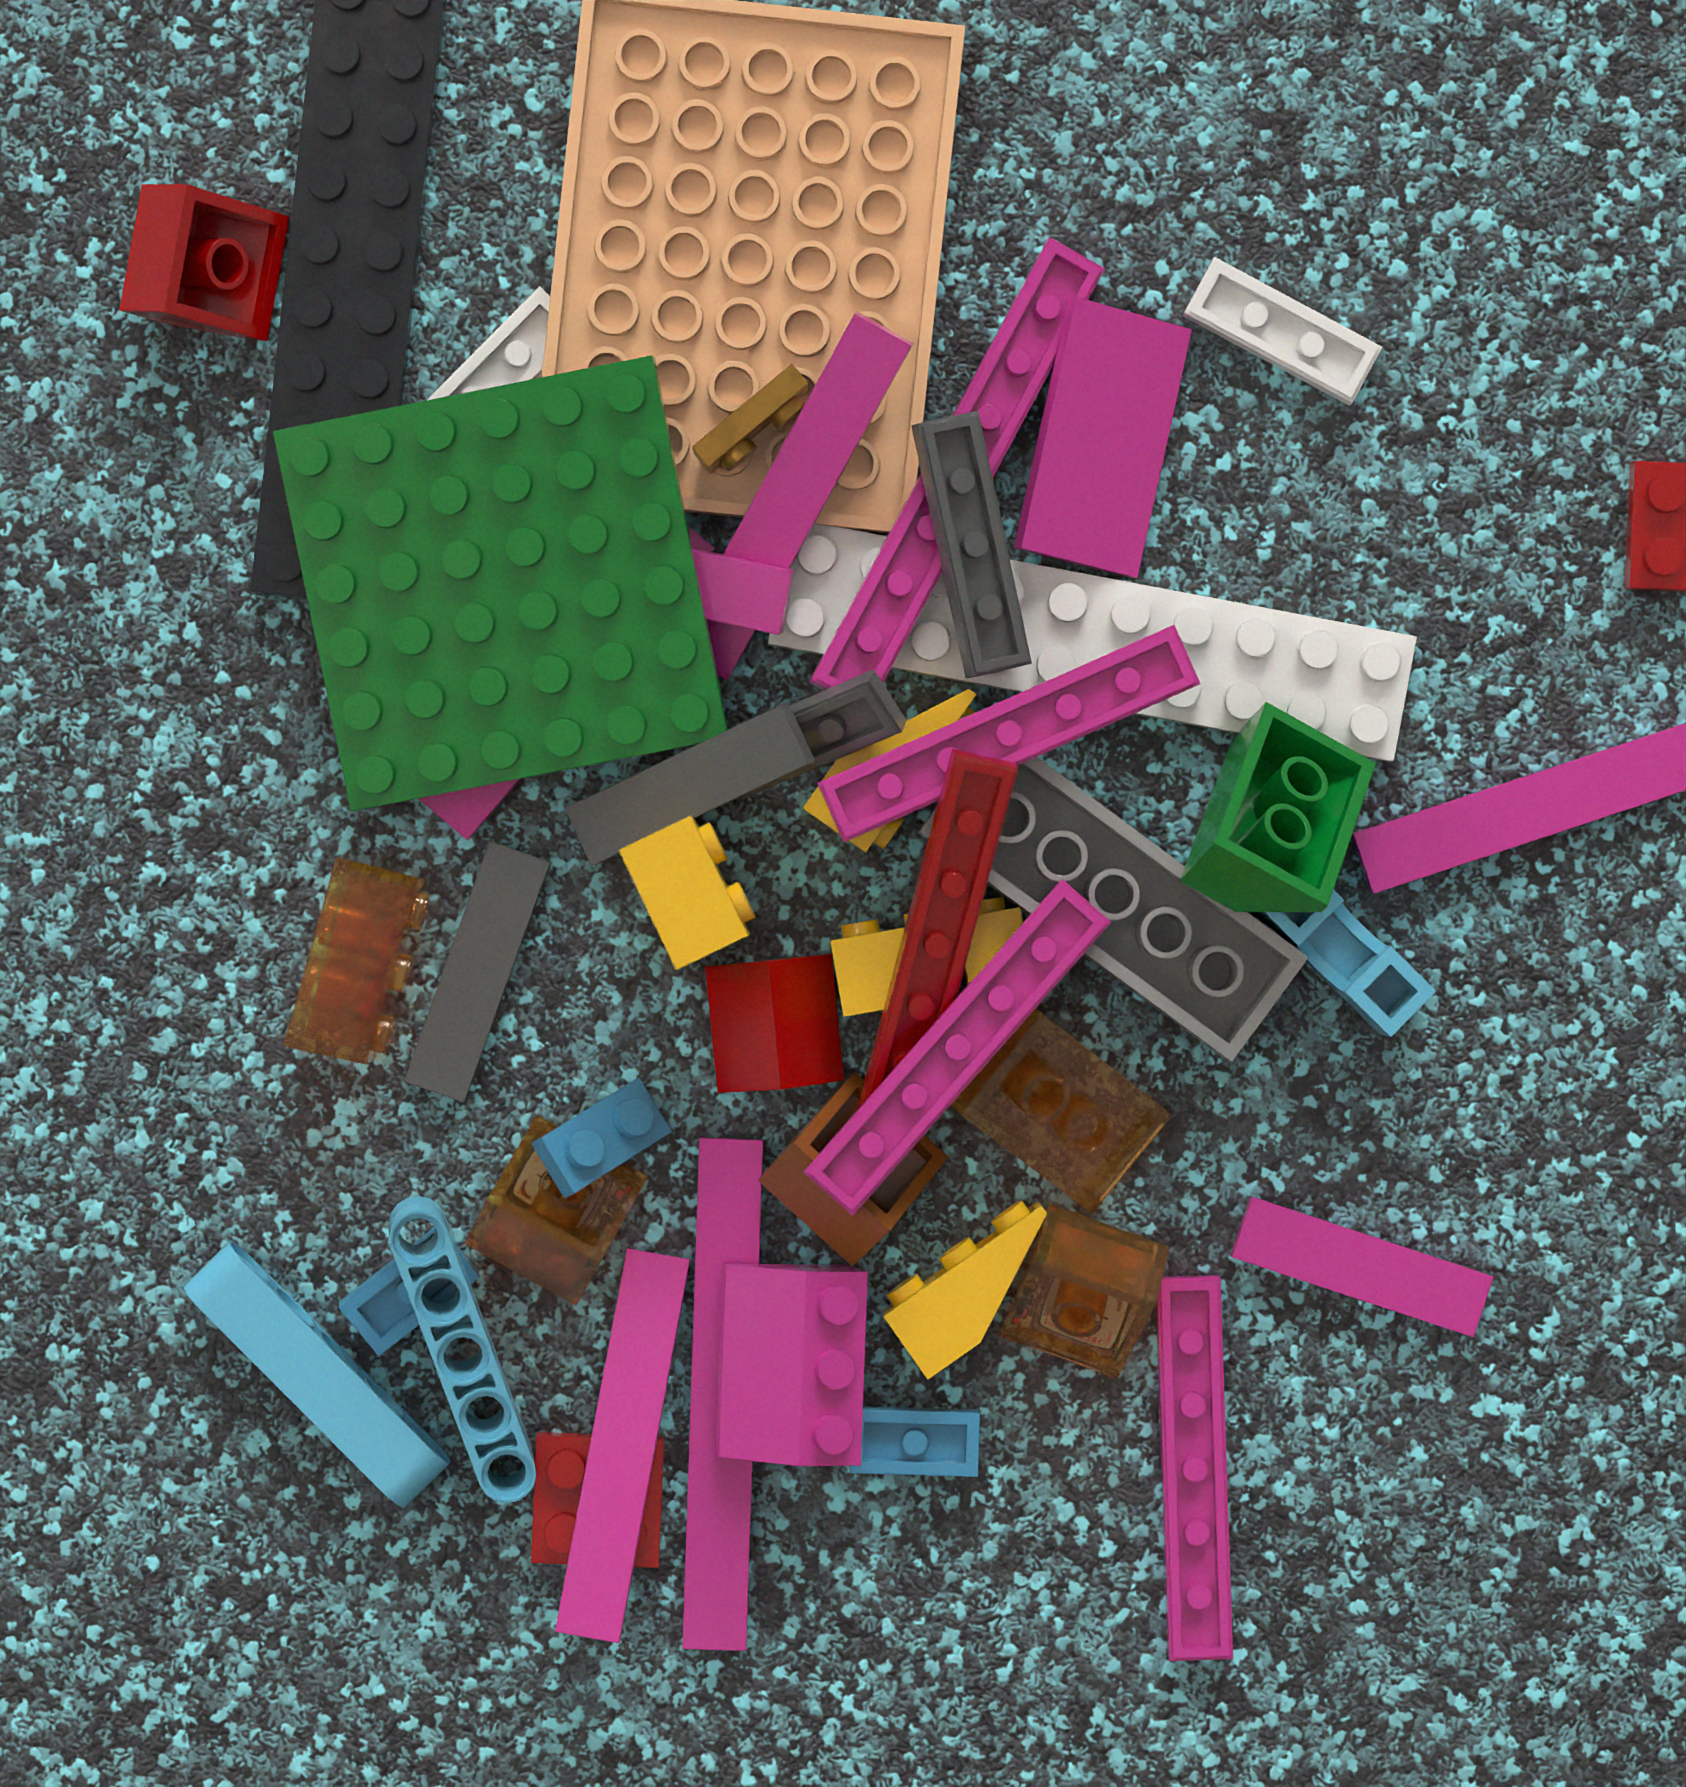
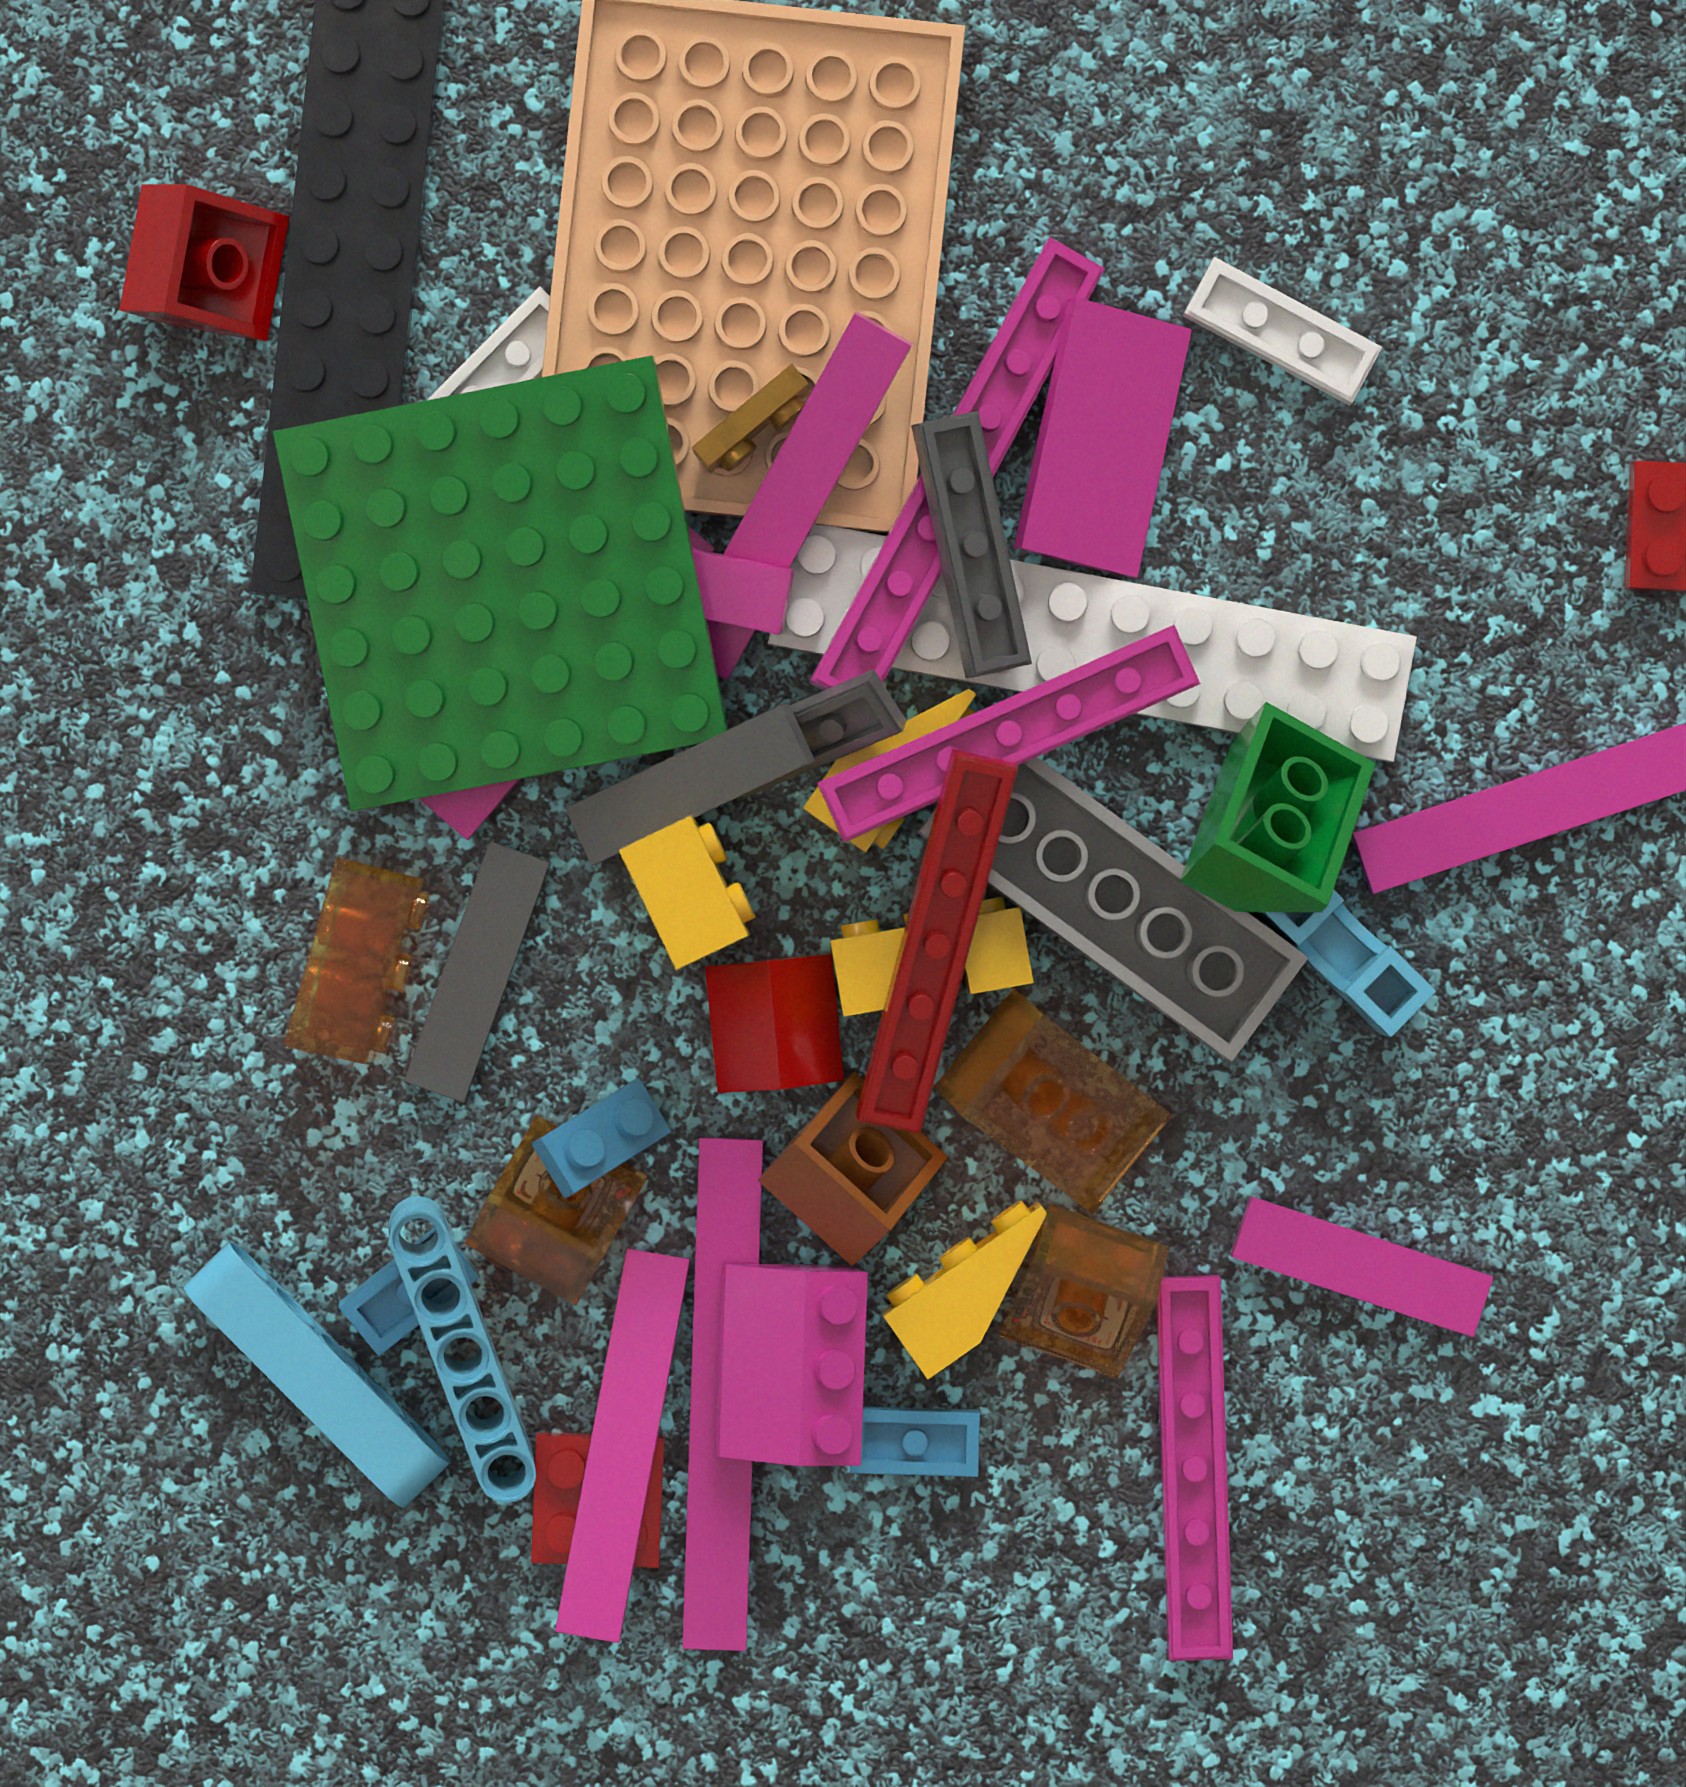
(957, 1047): dark pink tile -> none

